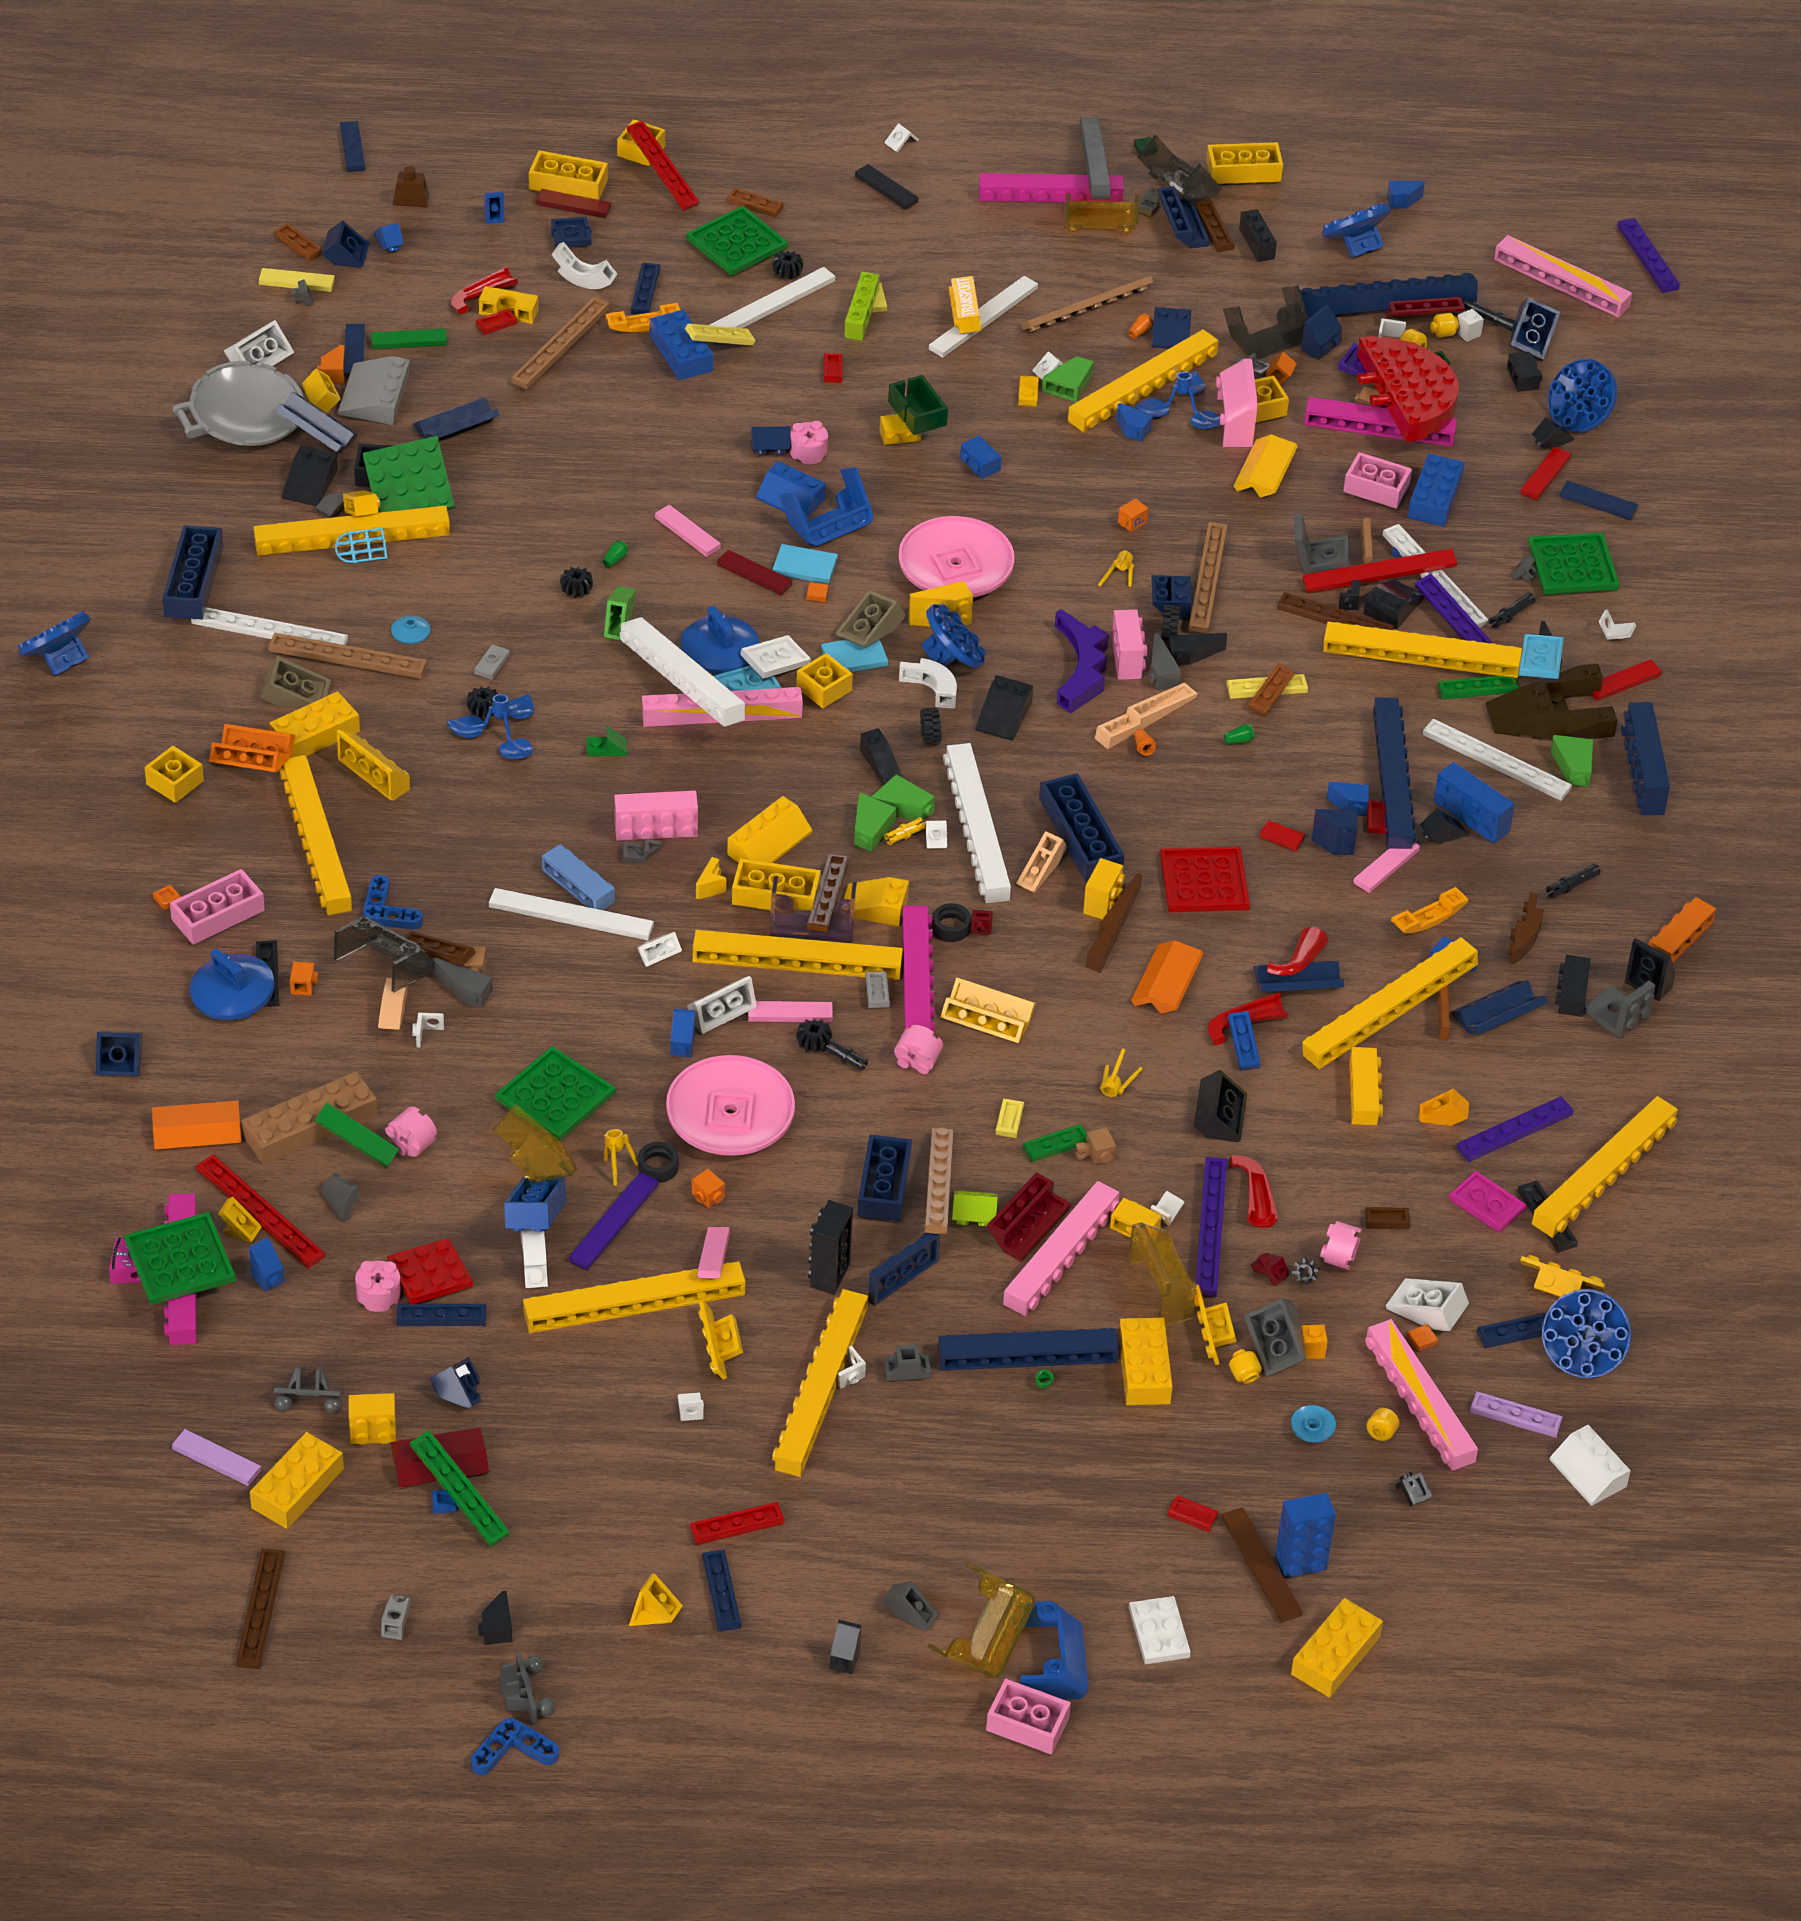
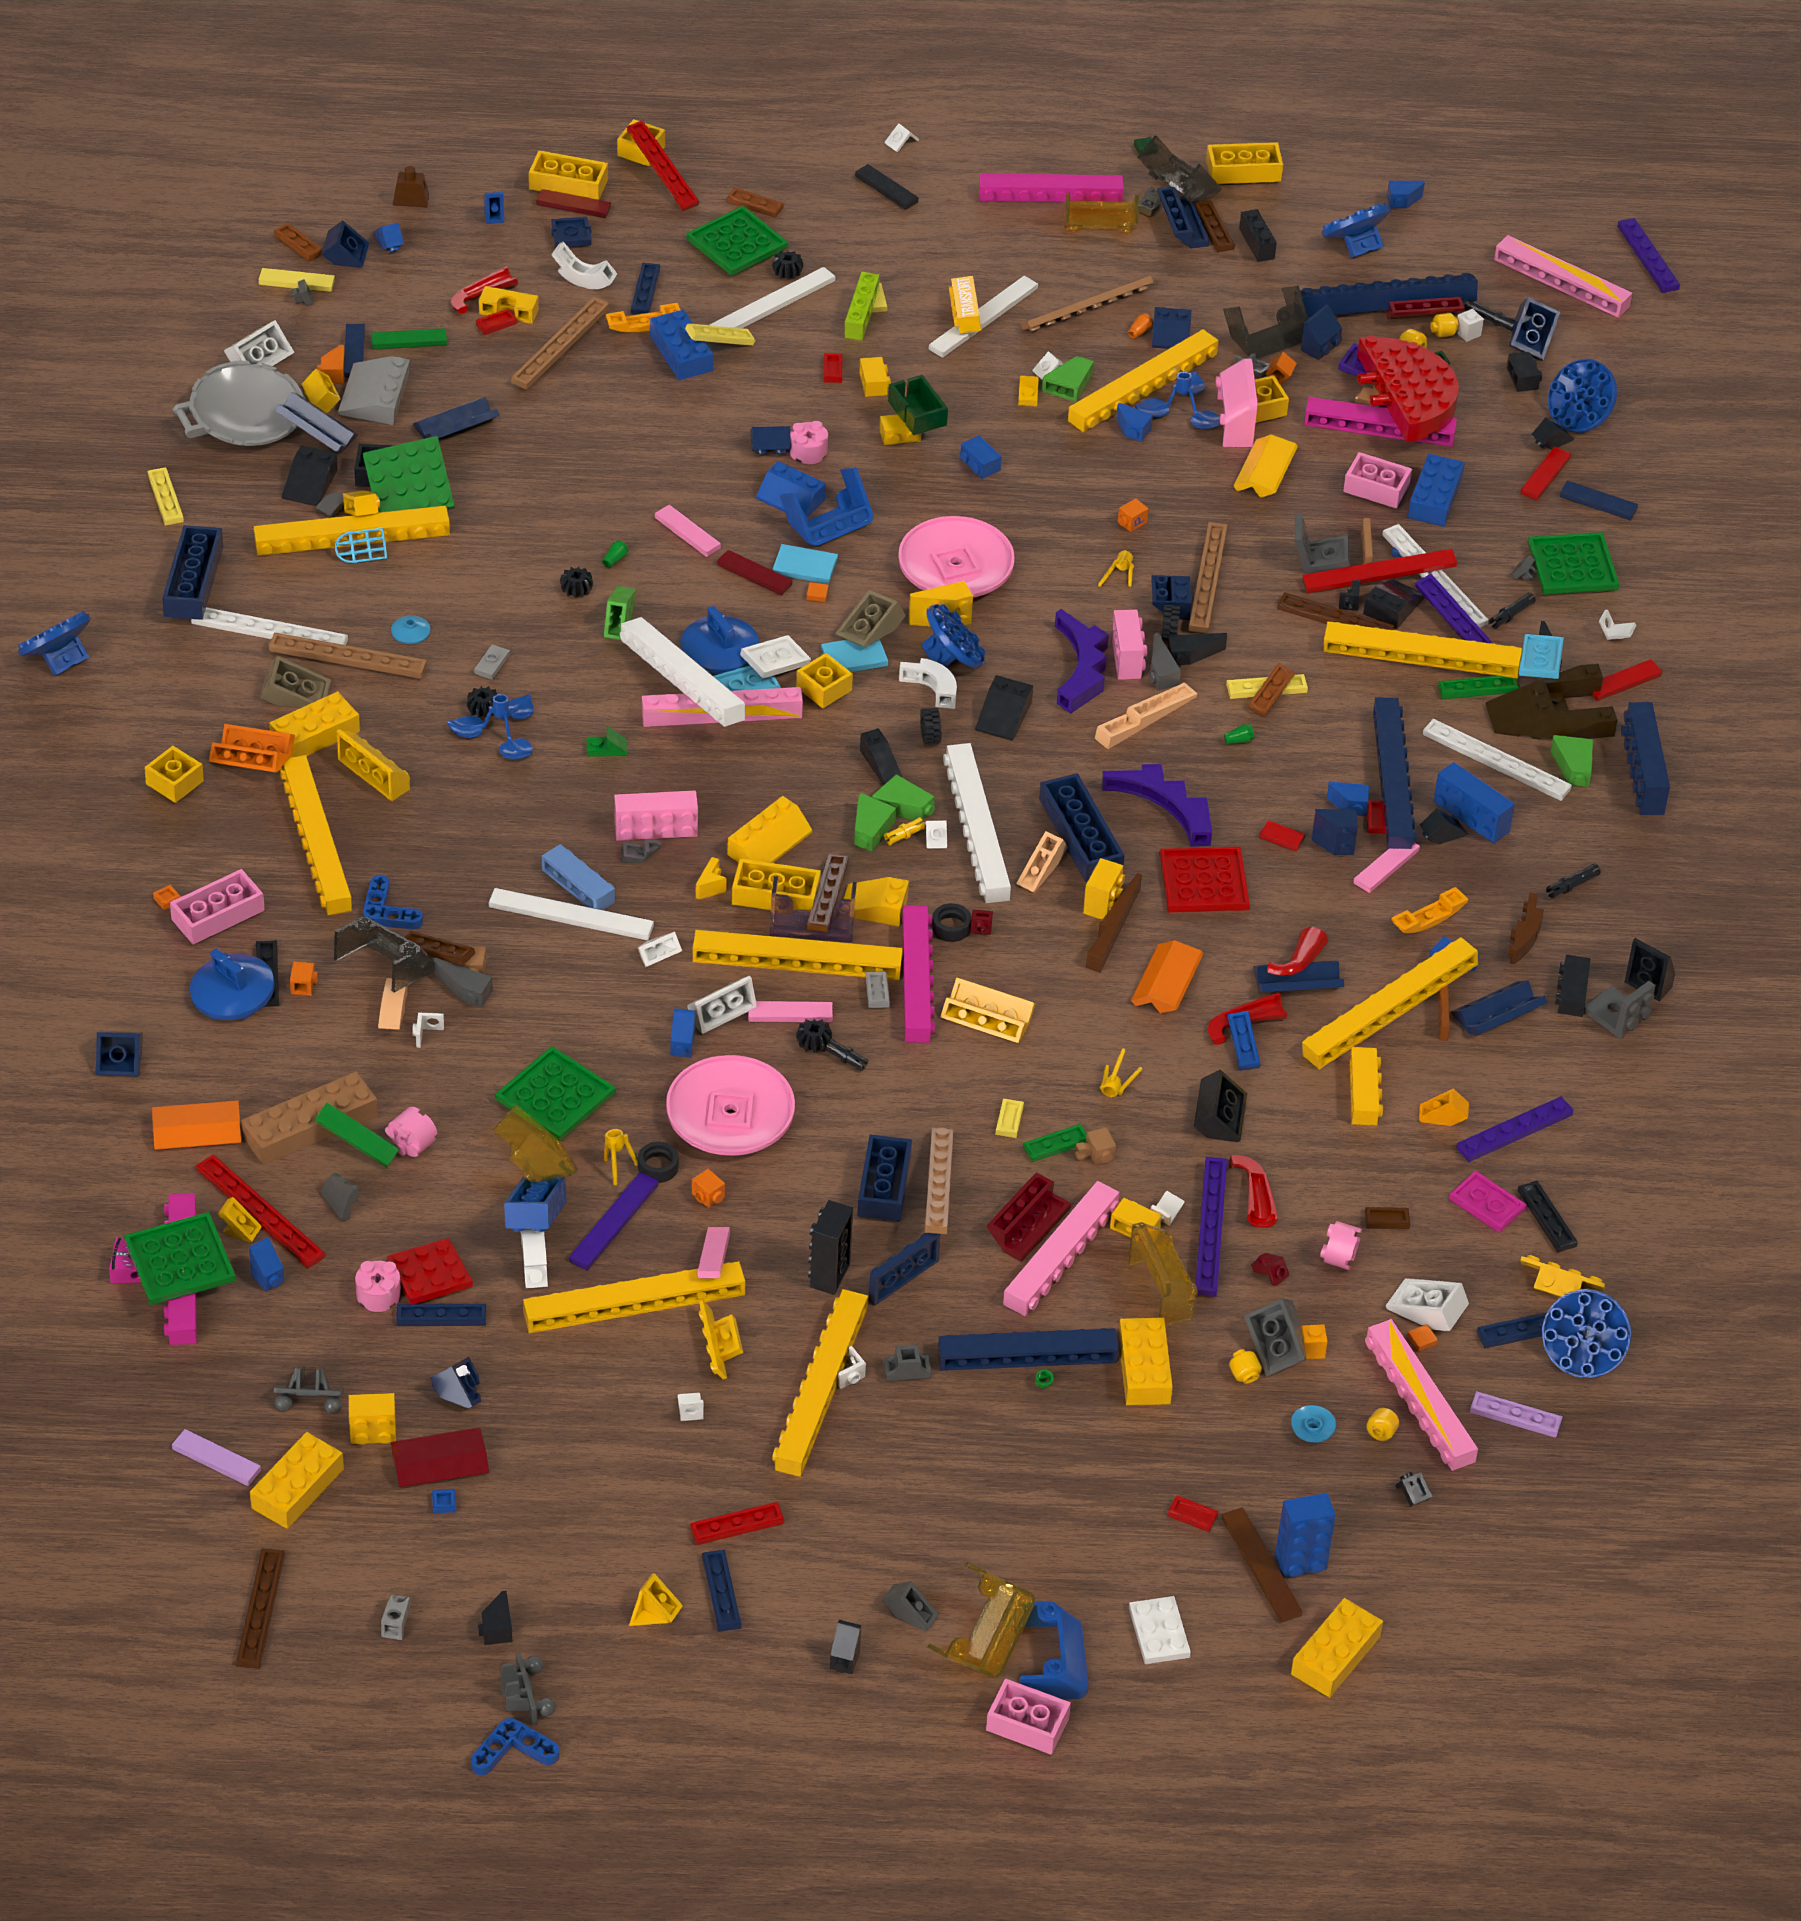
(165, 496): none -> light yellow tile
(352, 146): dark blue tile -> none
(459, 1488): green plate -> none
(874, 376): none -> yellow brick
(918, 1049): bright pink brick -> none
(974, 1207): lime slope -> none
(1095, 158): dark grey beam -> none
(1144, 743): orange cone -> none
(1171, 795): none -> dark purple arch
(1217, 1324): yellow bracket -> none
(1311, 1273): black gear -> none
(1391, 328): white bracket -> none
(1590, 1465): white slope -> none
(1605, 1167): yellow brick -> none
(1684, 928): orange brick -> none

